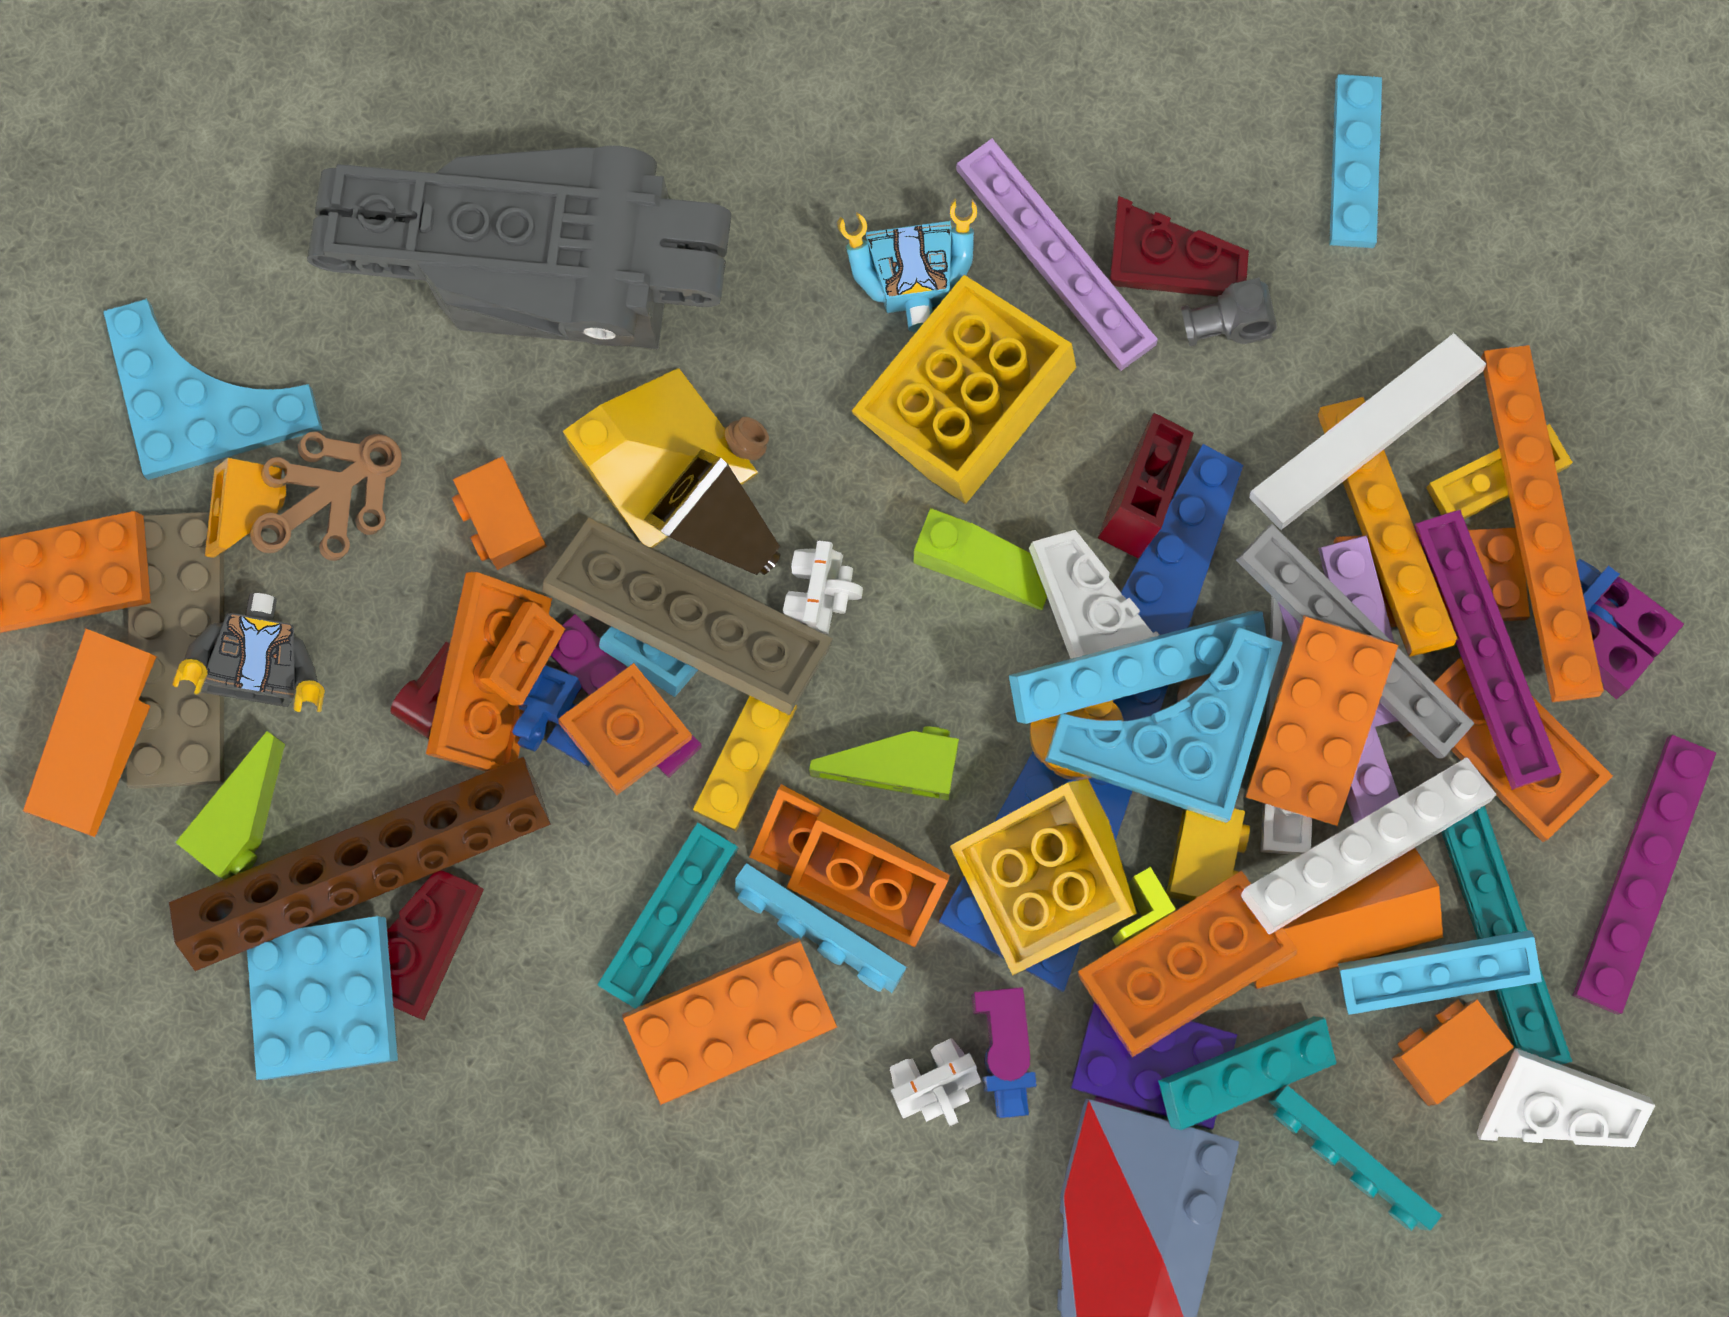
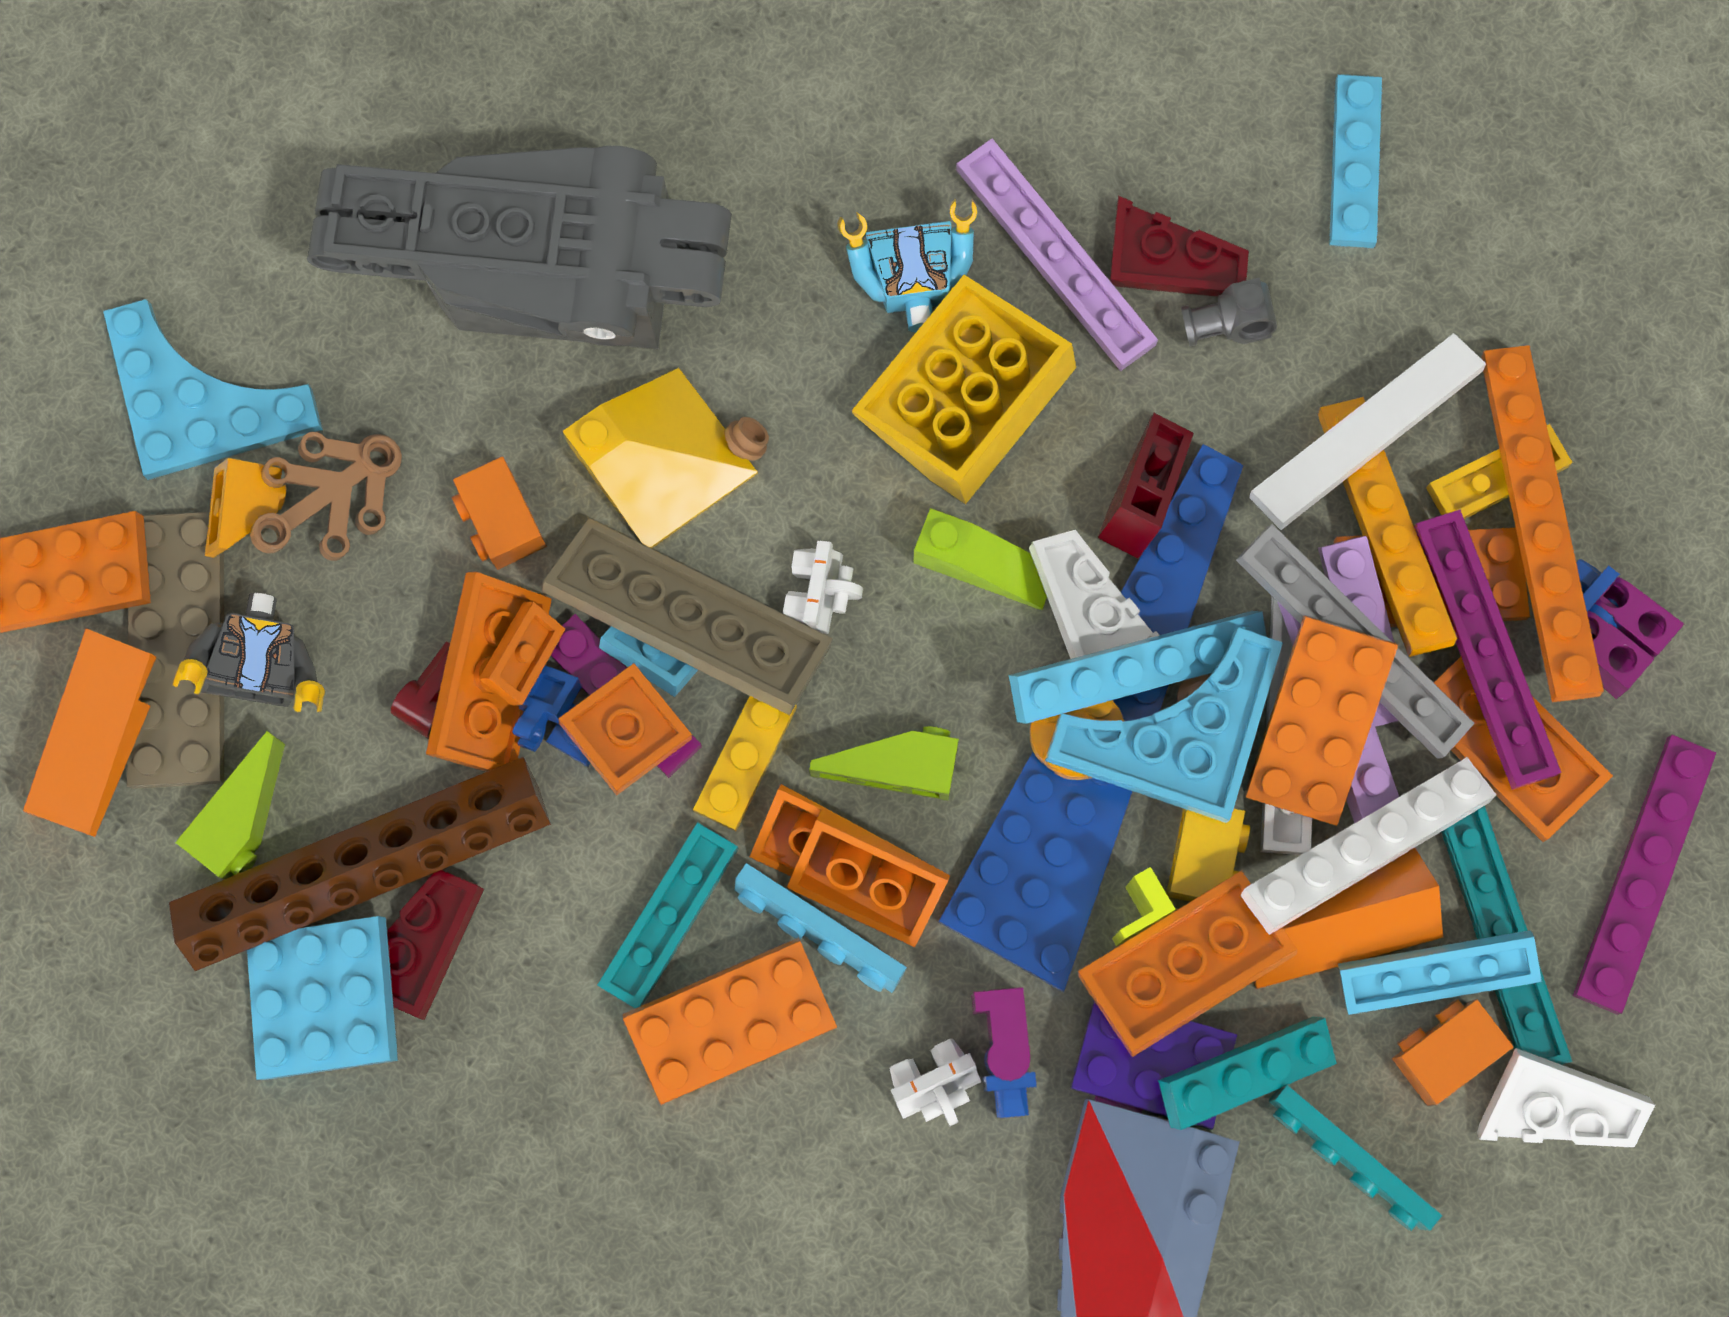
(716, 516): dark brown slope -> none
(1047, 875): yellow slope -> none

